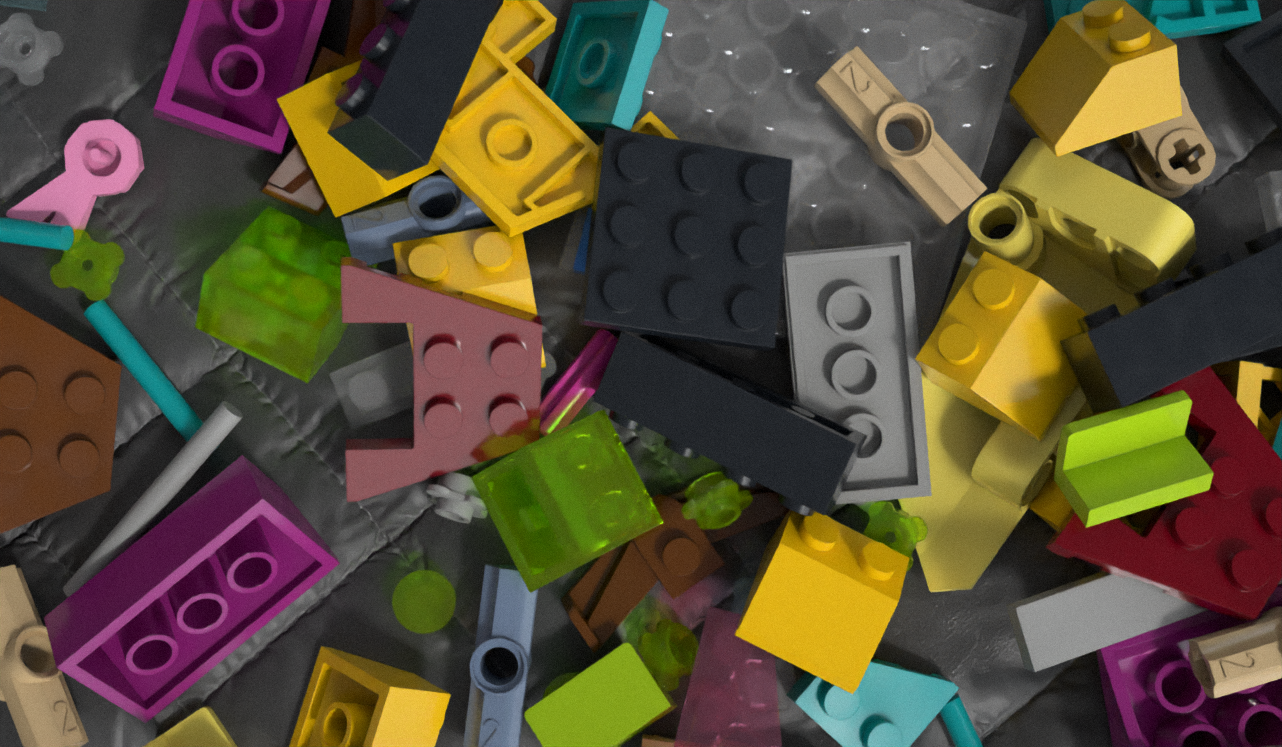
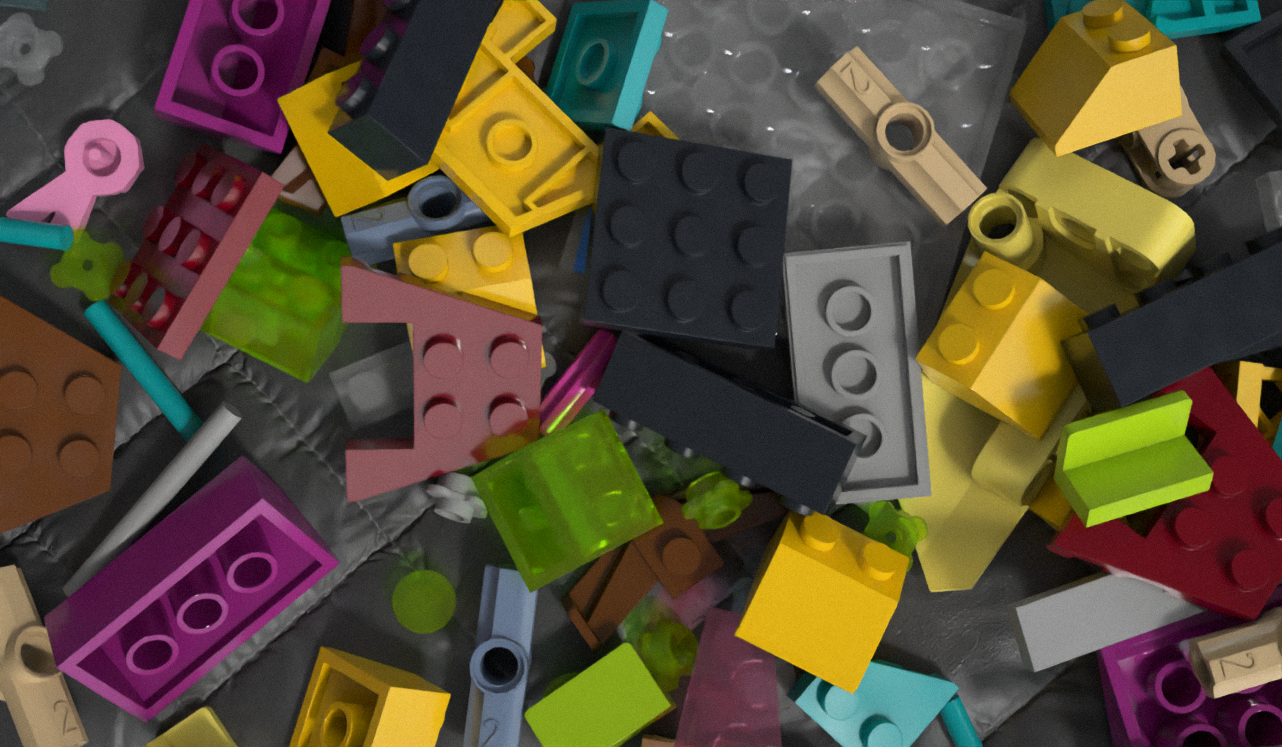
(192, 247): none -> dark red plate

